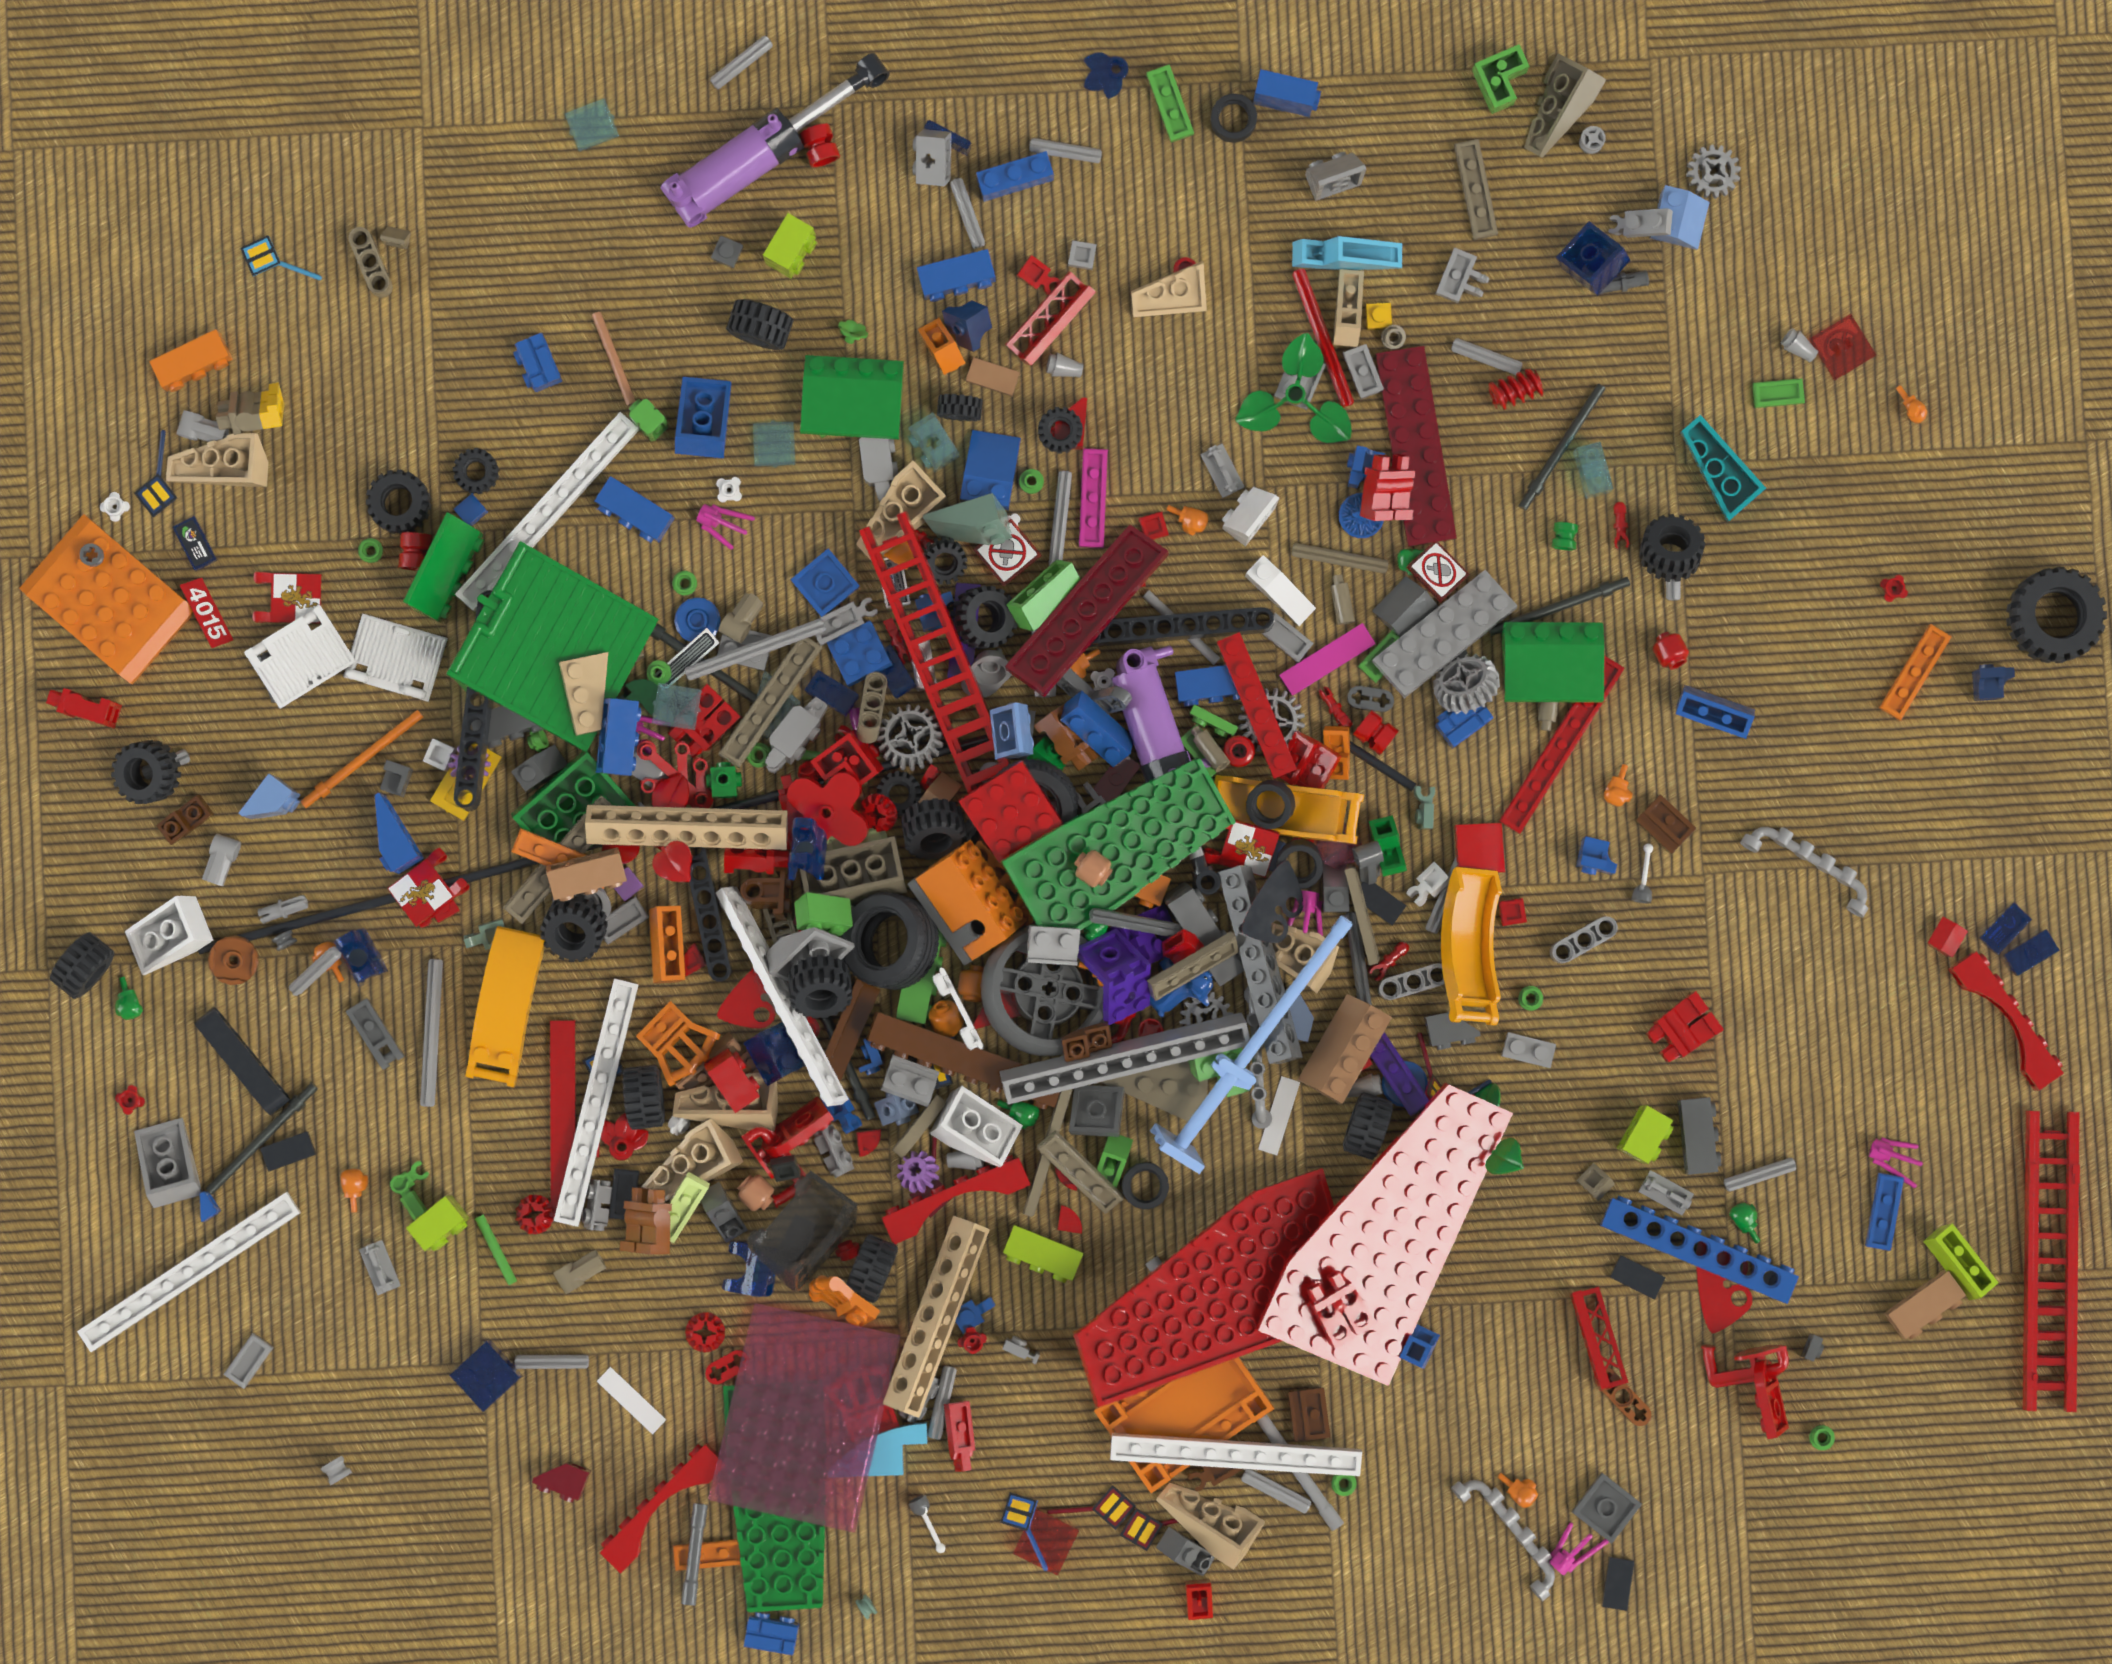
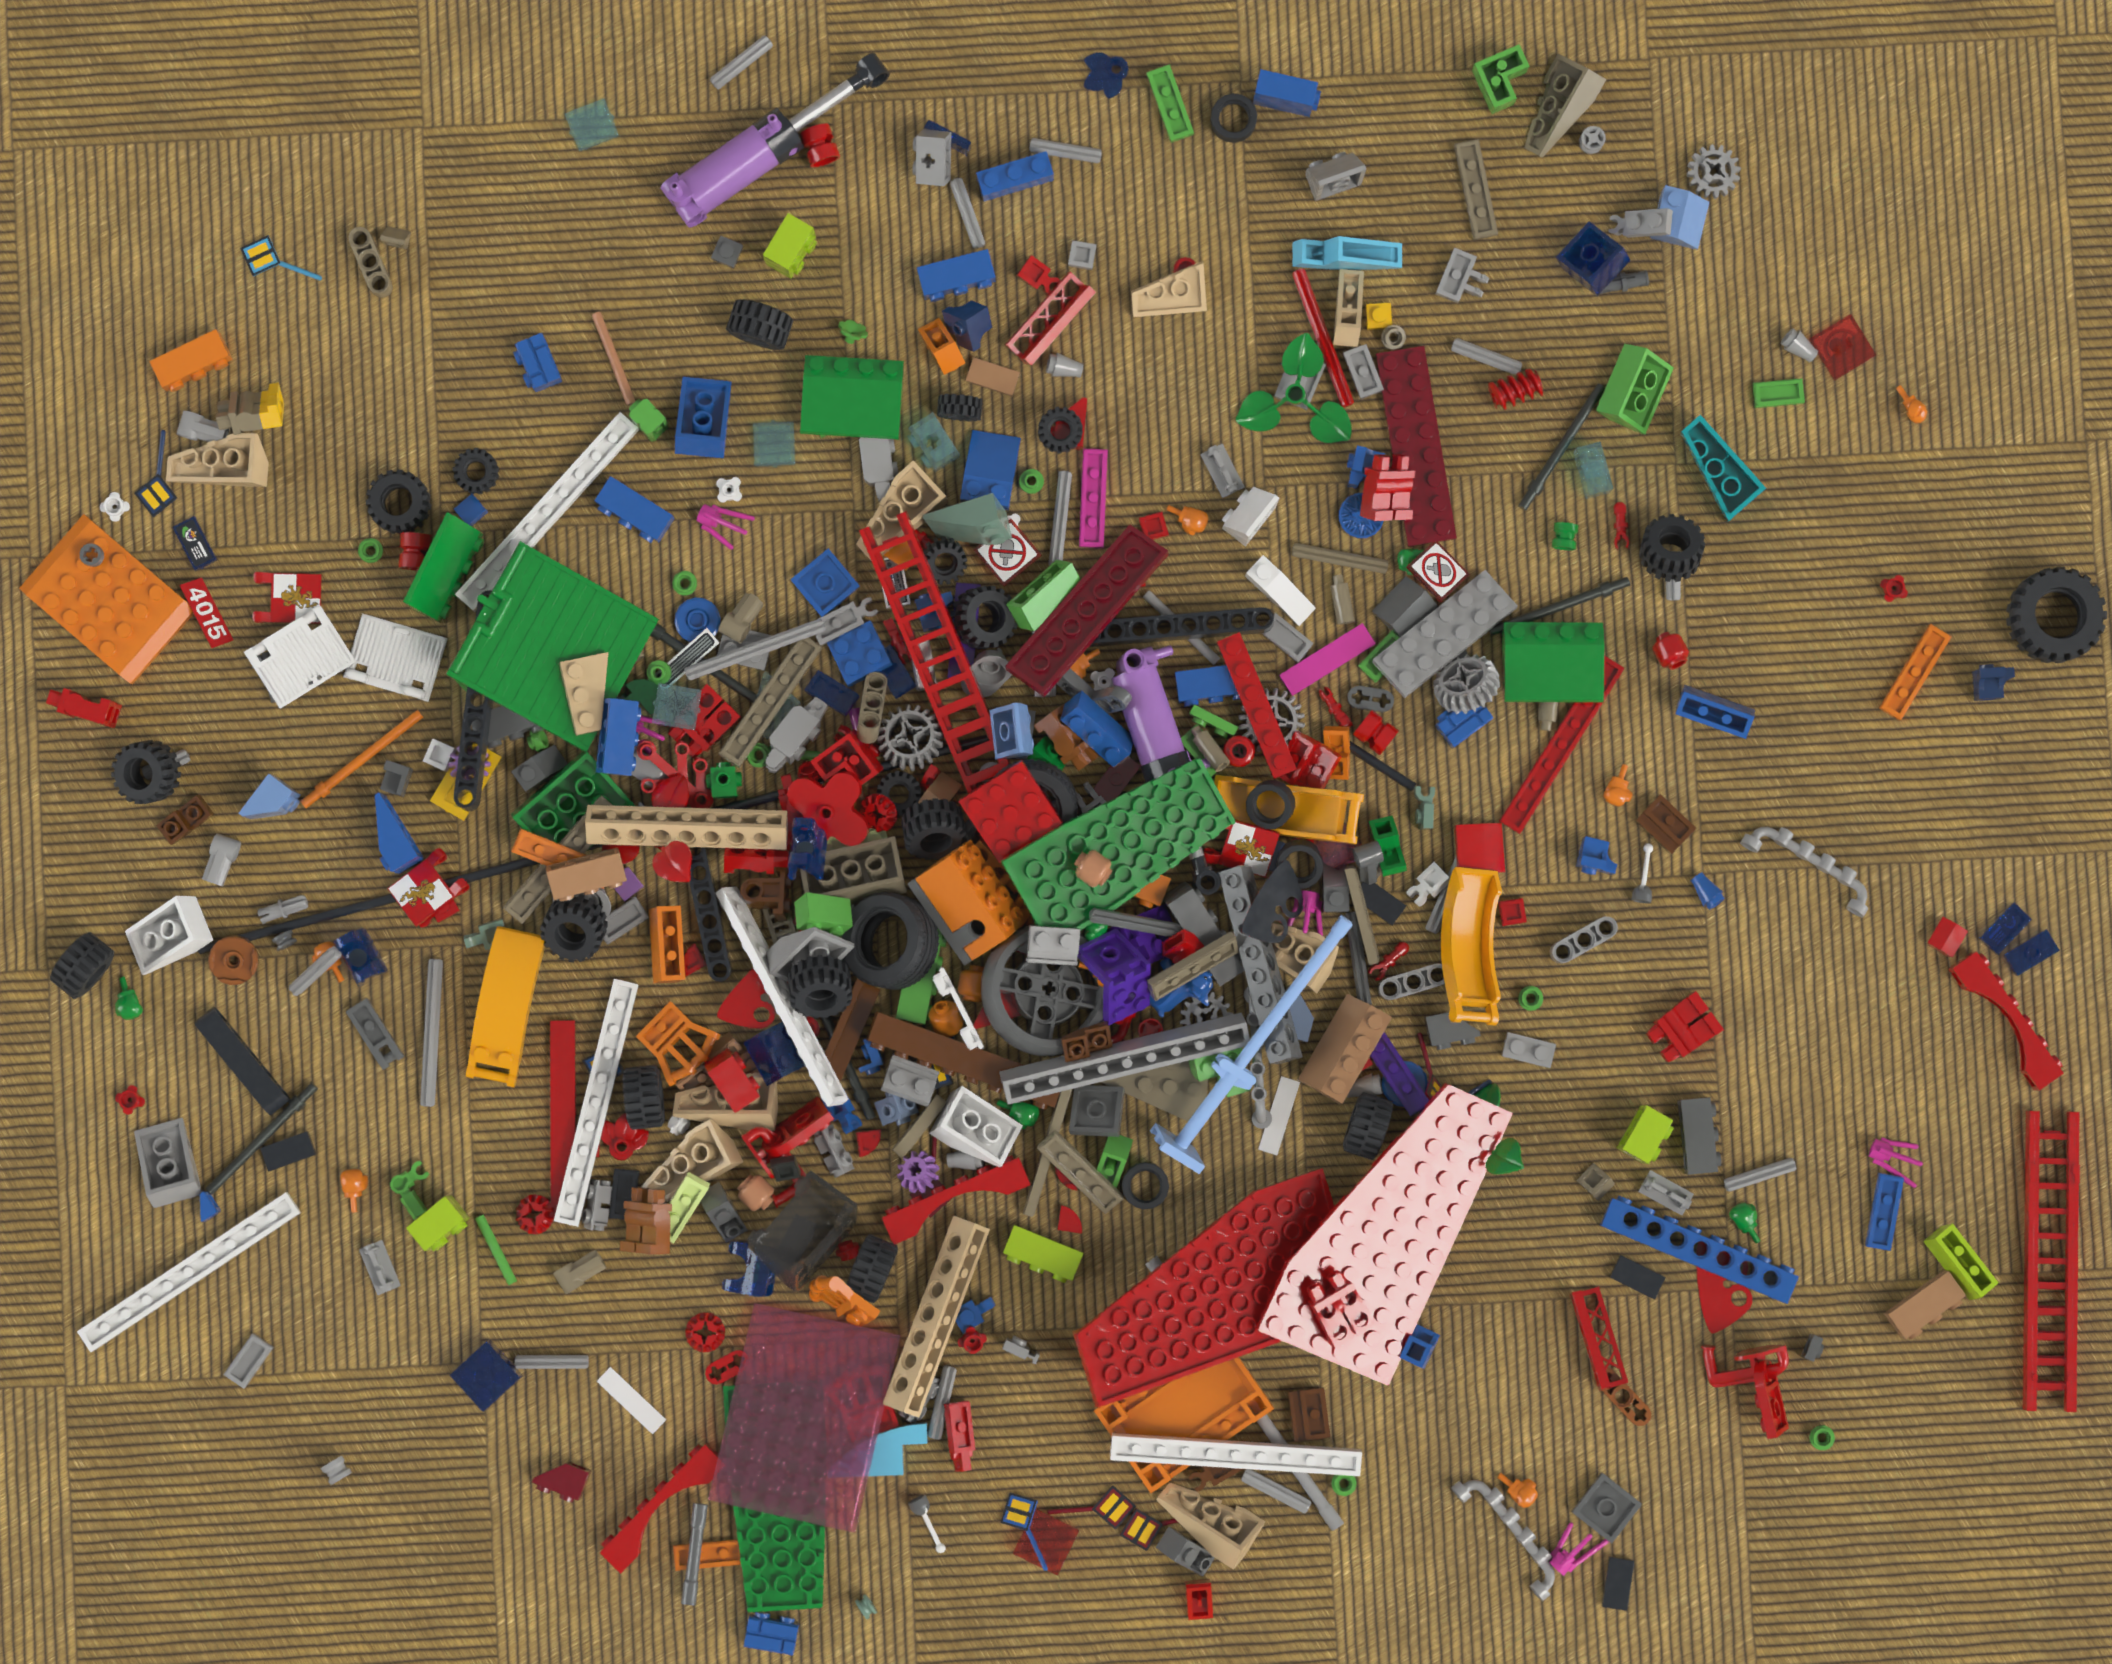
(1635, 388): none -> bright green slope
(1707, 891): none -> blue cone

